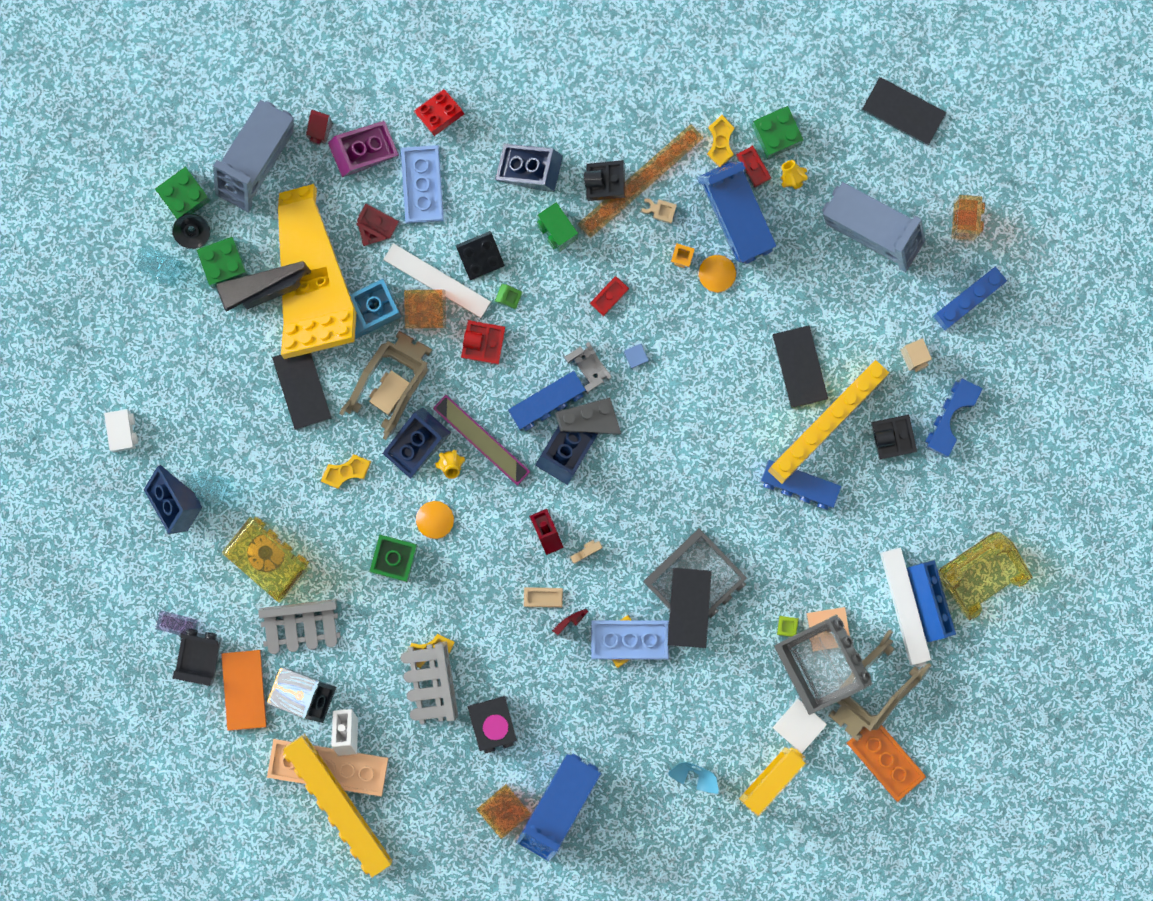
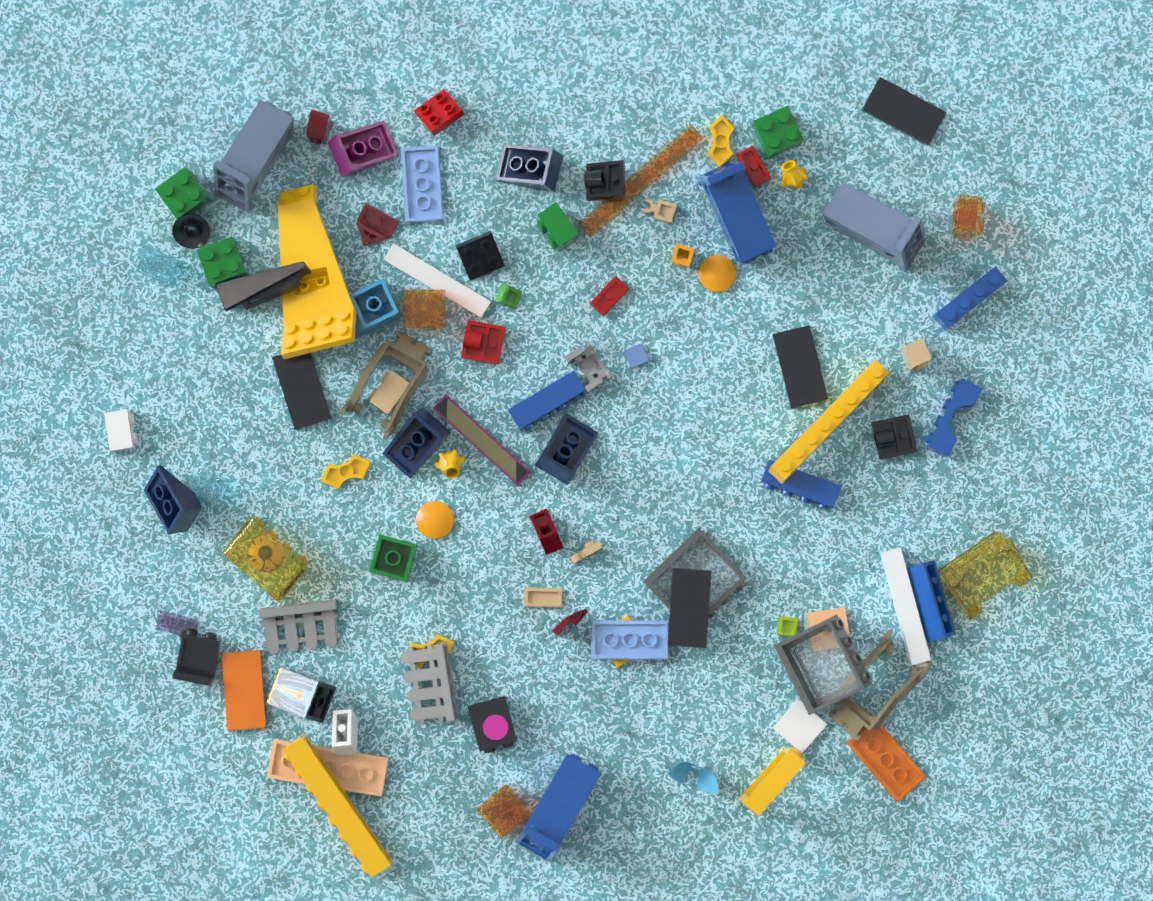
(592, 418): dark grey wing -> none

